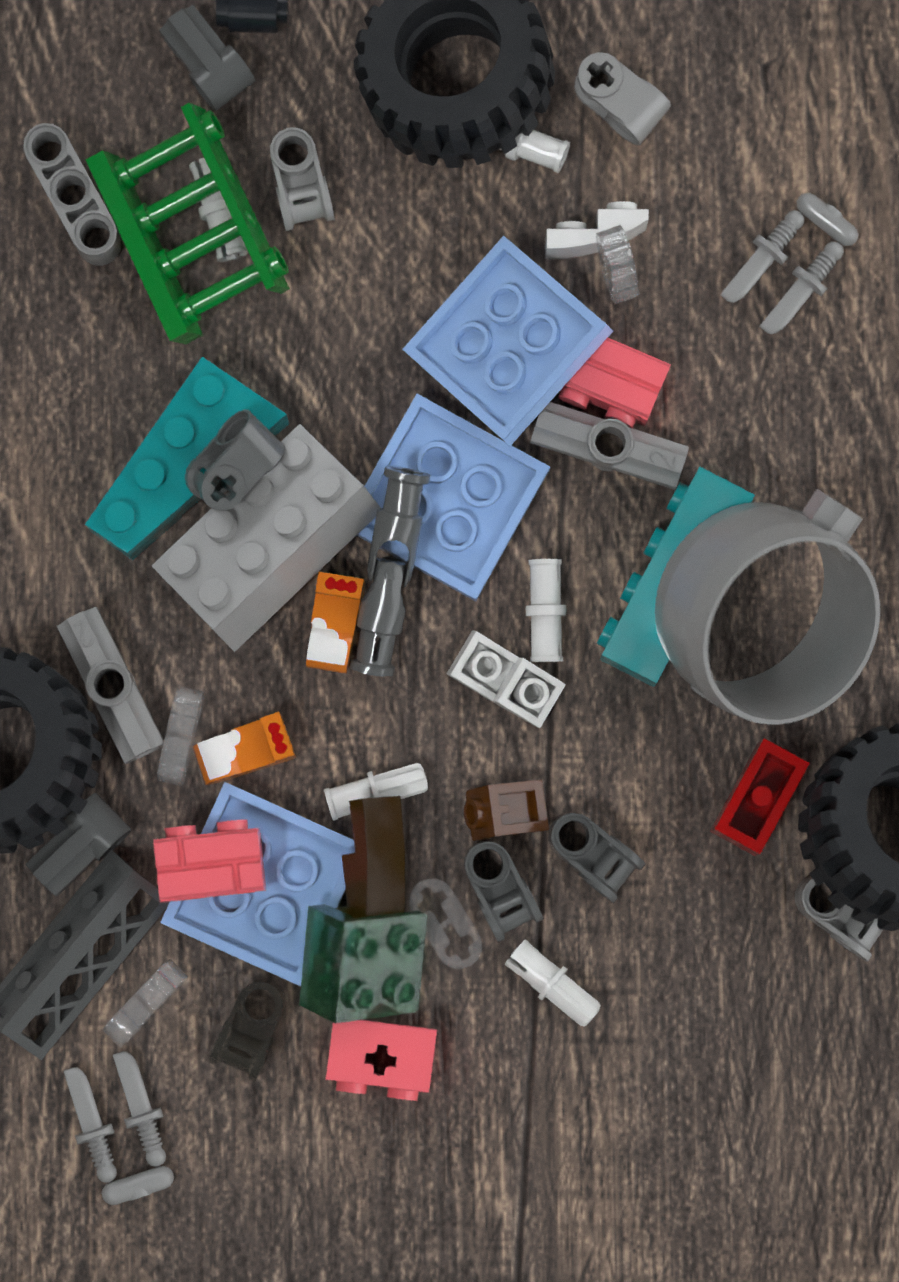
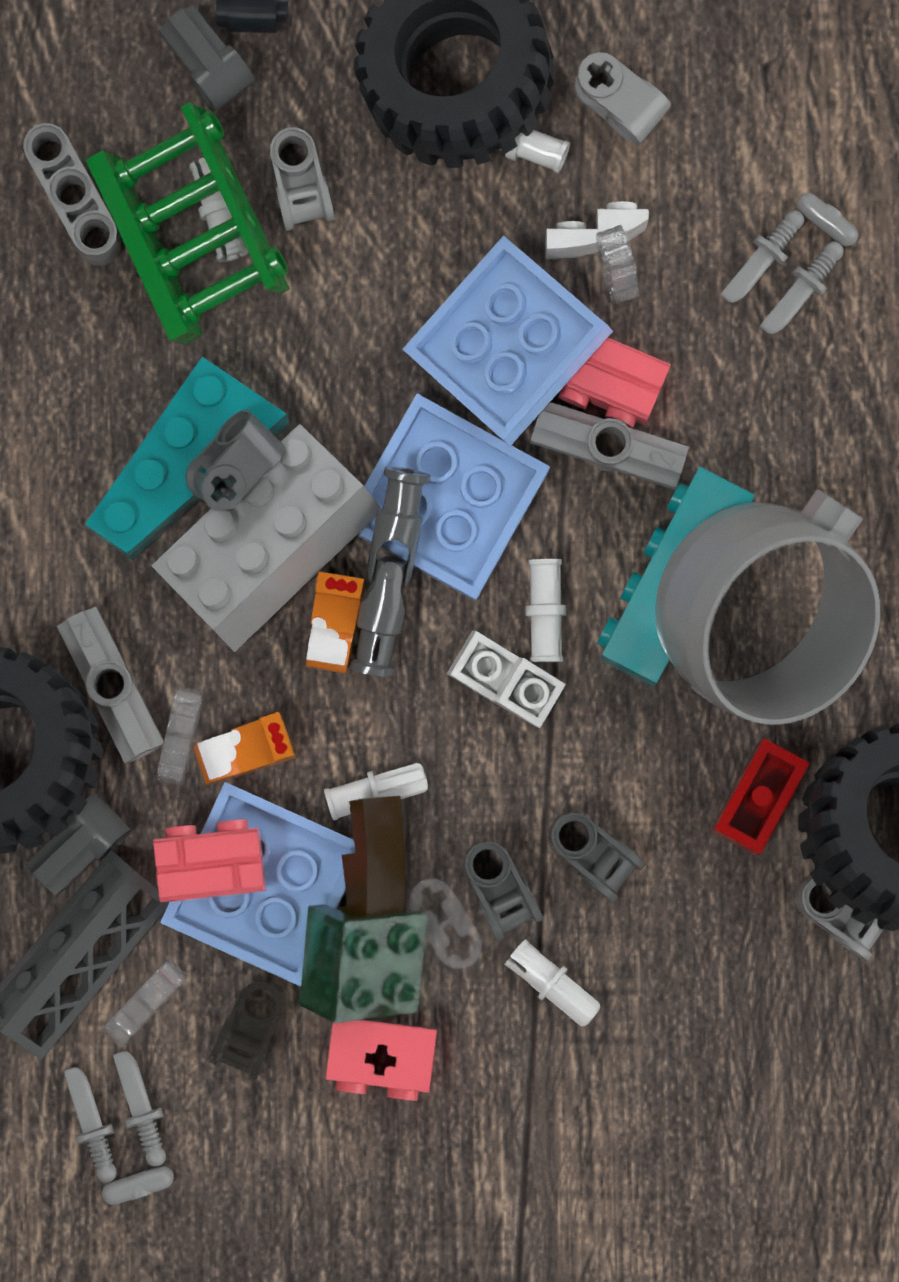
(506, 809): reddish brown bracket -> none

